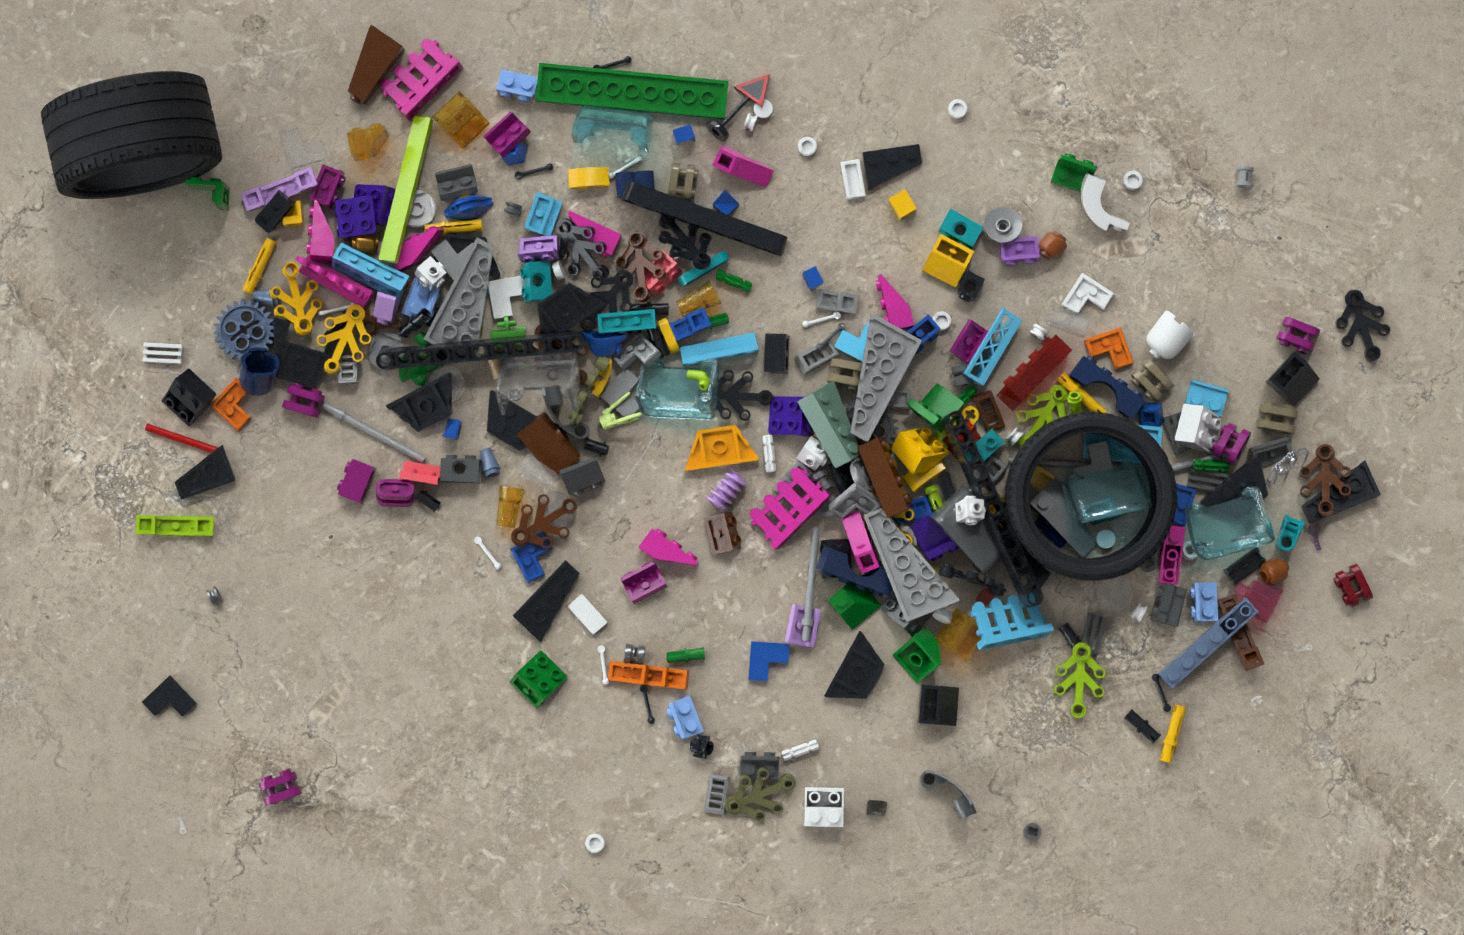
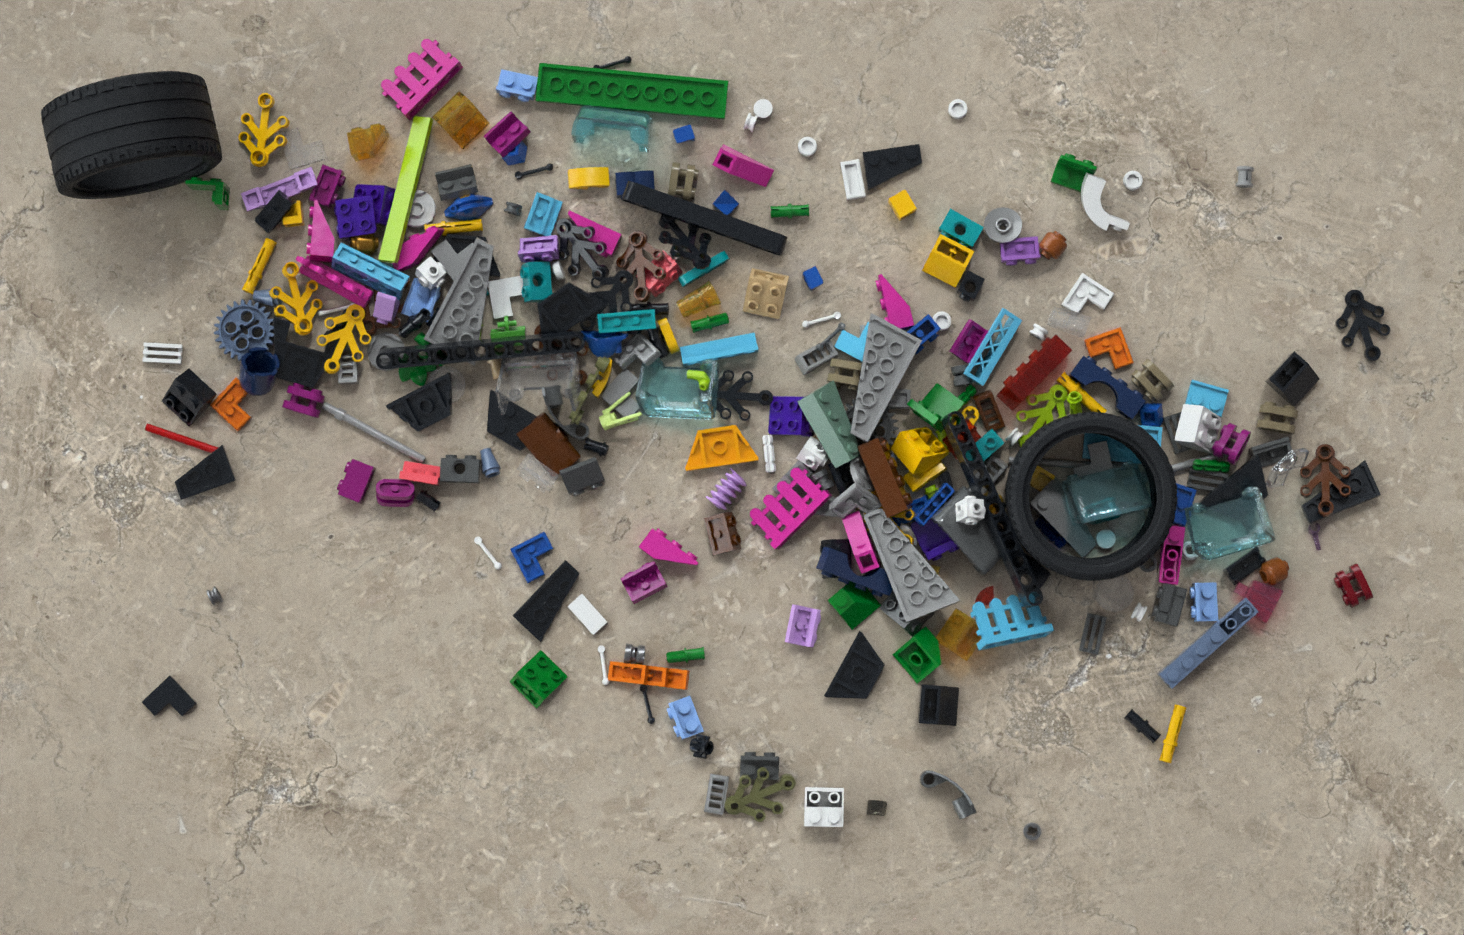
(175, 525): lime slope -> none
(263, 133): none -> yellow plant
(268, 783): magenta brick -> none
(374, 63): reddish brown slope -> none
(452, 429): blue slope -> none
(508, 505): clear yellow plant -> none
(541, 523): reddish brown plant -> none
(556, 499): clear tile -> none
(595, 843): white tile -> none
(637, 160): white hinge -> none
(690, 325): blue slope -> none
(733, 280): green axle -> none
(752, 90): black piece -> none
(762, 654): blue tile -> none
(765, 293): none -> tan bracket
(776, 353): black hinge -> none
(789, 211): none -> green pin
(800, 750): white axle -> none
(807, 621): light grey bar -> none
(837, 301): light grey slope -> none
(933, 504): none -> blue piece
(943, 616): white tile -> none
(994, 587): black plant -> none
(1069, 635): black pin -> none
(1080, 677): lime plant -> none
(1155, 677): black hinge -> none
(1168, 337): white cylinder -> none
(1242, 639): reddish brown slope -> none
(1289, 529): teal piece -> none
(1303, 344): magenta brick -> none

